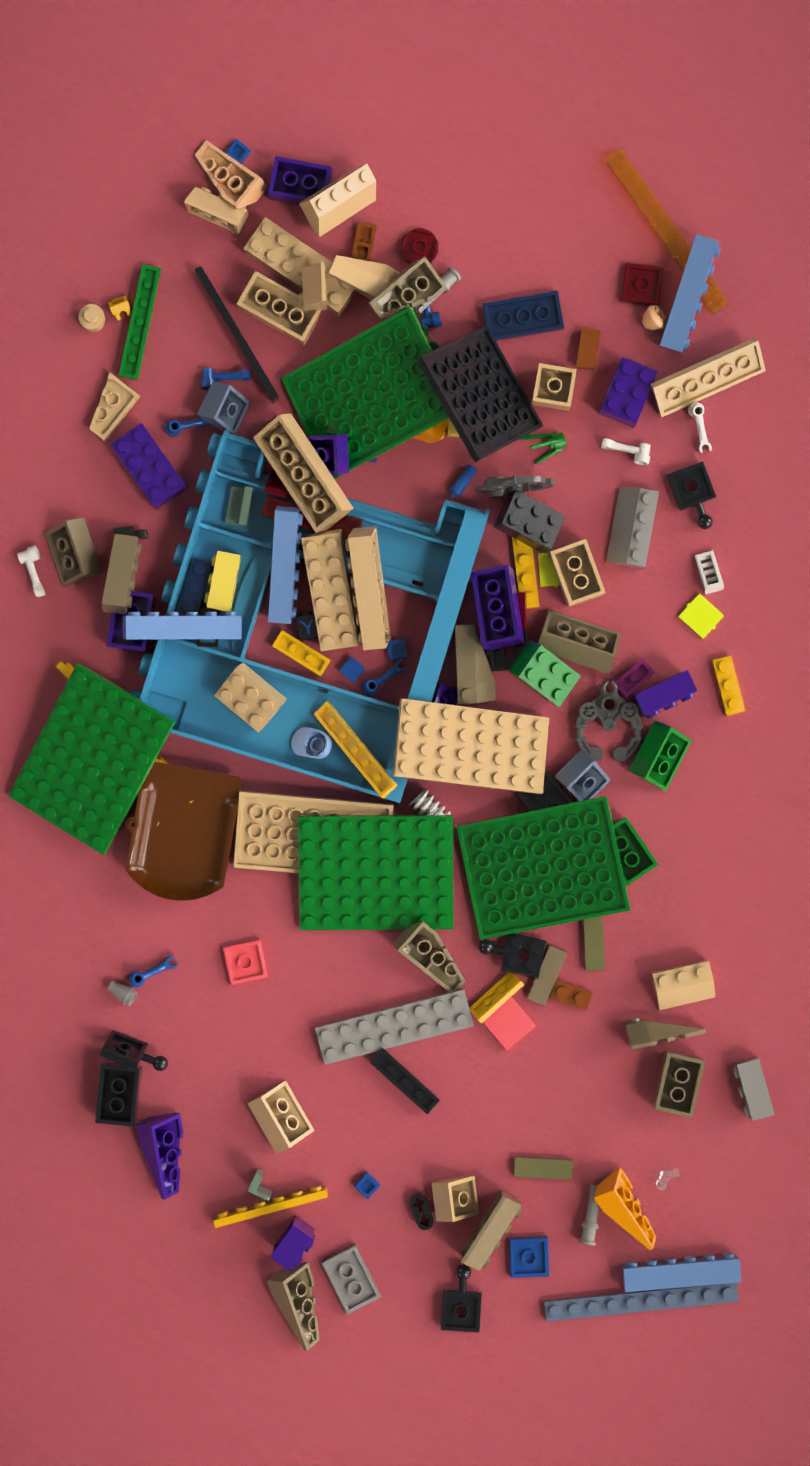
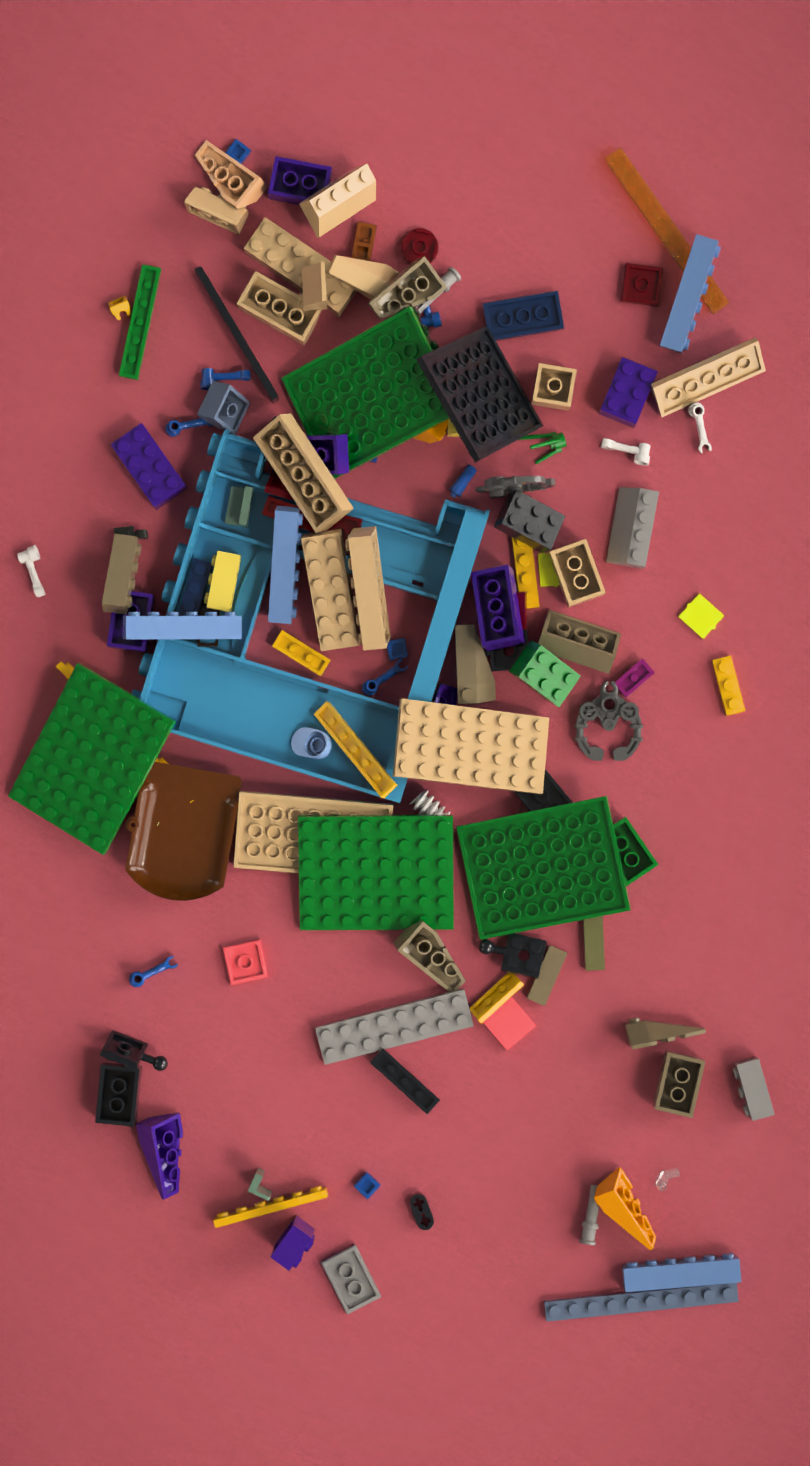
(73, 551): dark tan slope -> none
(92, 318): tan piece -> none
(113, 407): tan wing -> none
(122, 992): light grey cone -> none
(250, 697): tan brick -> none
(280, 1117): tan slope -> none
(295, 1299): dark tan wedge -> none
(307, 626): black brick -> none
(352, 669): blue tile -> none
(455, 1198): tan slope -> none
(470, 1300): black plate -> none
(490, 1230): slope -> none
(529, 1257): blue tile -> none
(543, 1168): olive tile -> none
(571, 995): dark orange plate -> none
(582, 777): sand blue slope -> none
(588, 349): dark orange slope -> none
(654, 318): light nougat cone -> none
(660, 755): green slope -> none
(665, 694): dark purple brick -> none
(683, 984): tan slope -> none
(686, 498): black plate -> none
(712, 587): white slope -> none

